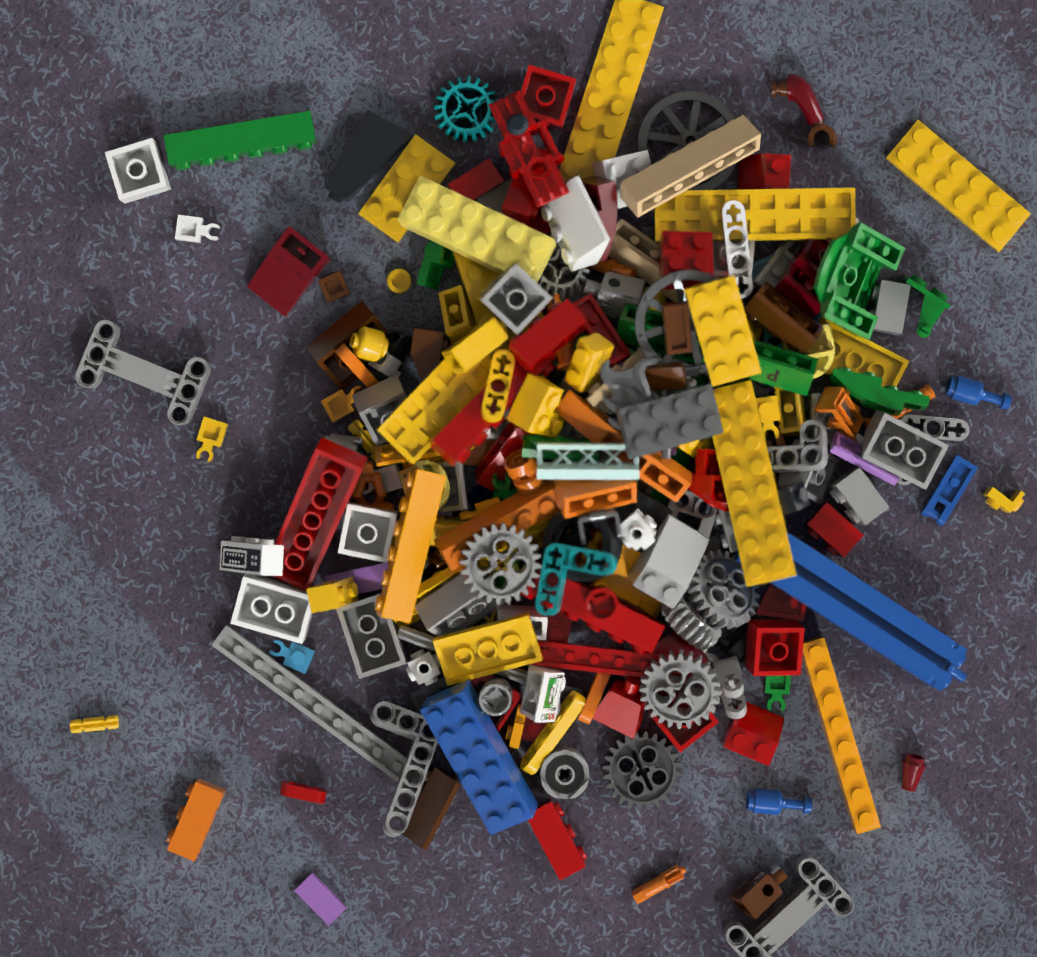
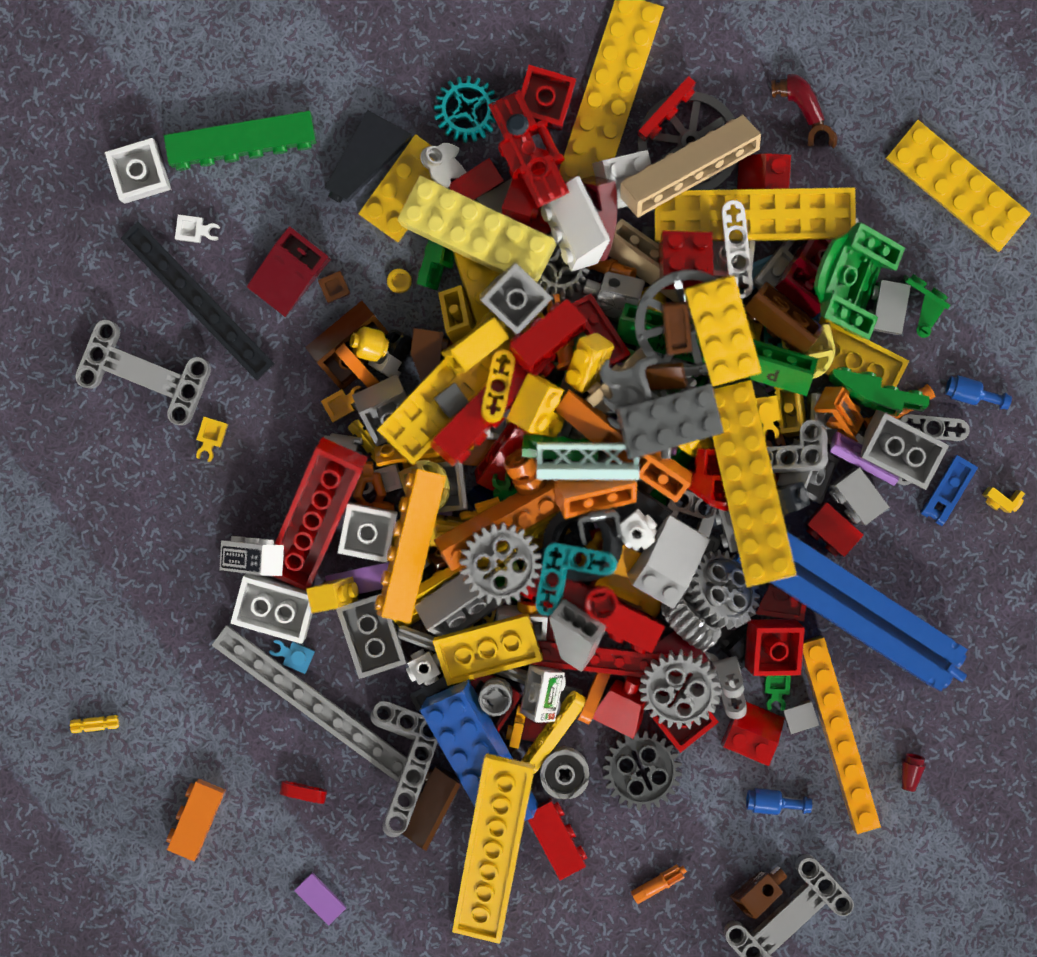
(197, 301): none -> black plate
(444, 166): none -> white plate
(451, 400): none -> dark grey tile
(493, 848): none -> yellow plate
(527, 605): none -> light orange tile
(575, 634): none -> light grey slope
(667, 110): none -> red plate
(801, 717): none -> light grey panel

